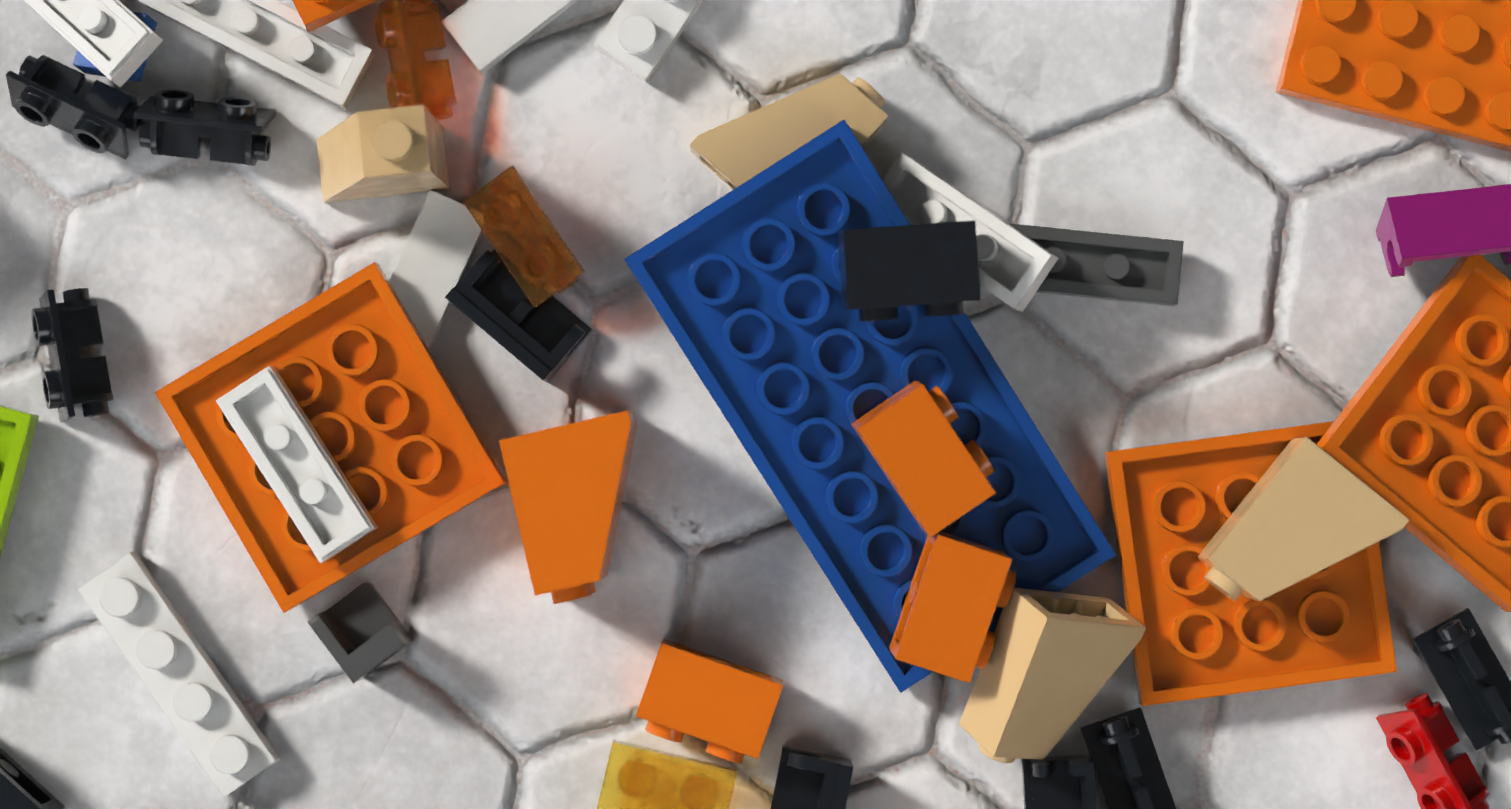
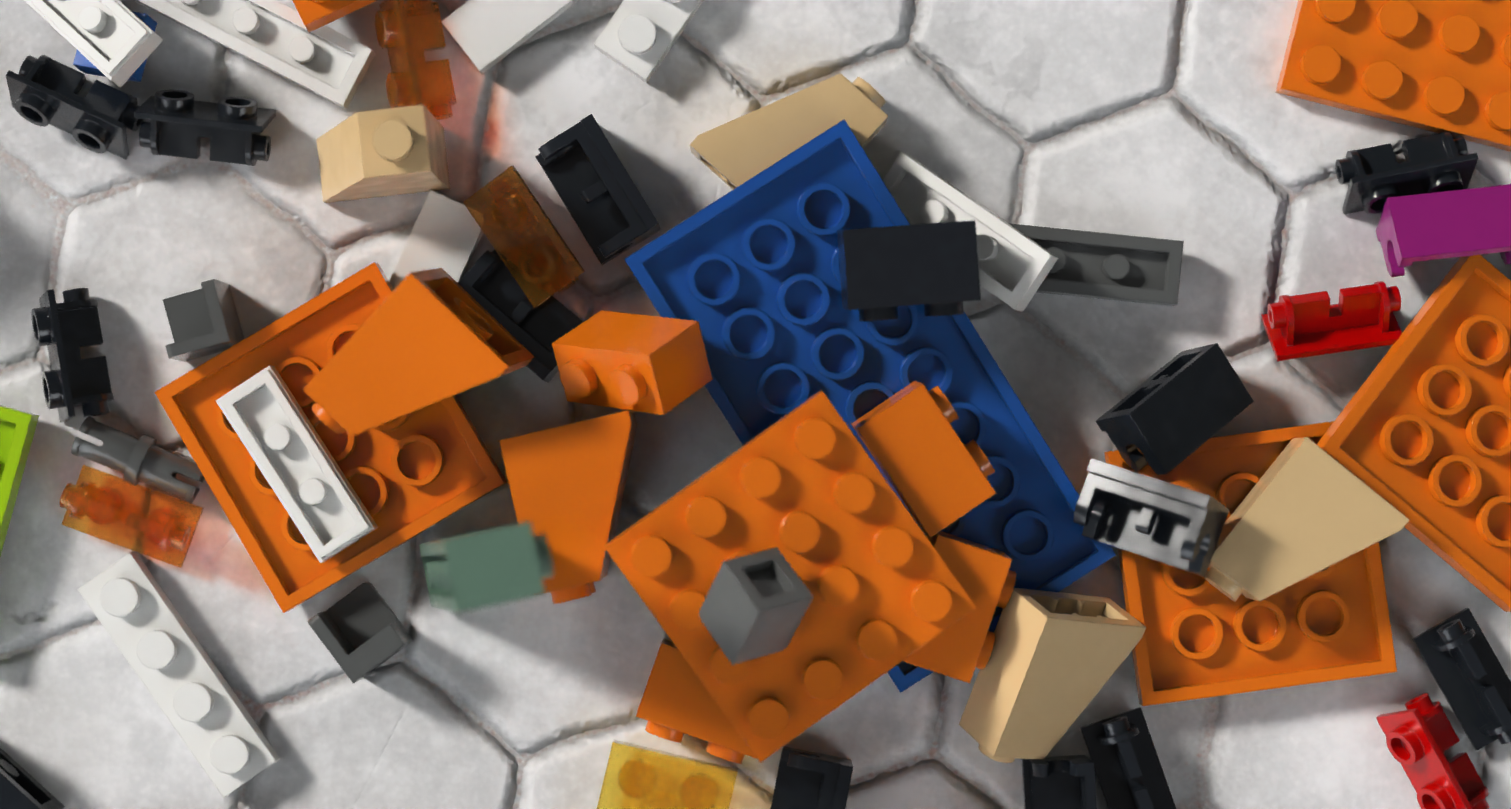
(130, 515): none -> clear orange hinge
(138, 459): none -> dark grey pin
(202, 321): none -> dark grey panel
(412, 353): none -> orange slope
(486, 567): none -> sand green brick
(597, 190): none -> black hinge
(632, 361): none -> orange brick
(754, 605): none -> dark grey panel
(847, 538): none -> orange plate
(1150, 517): none -> hinge
(1176, 409): none -> black hinge
(1312, 327): none -> red hinge
(1431, 166): none -> black hinge

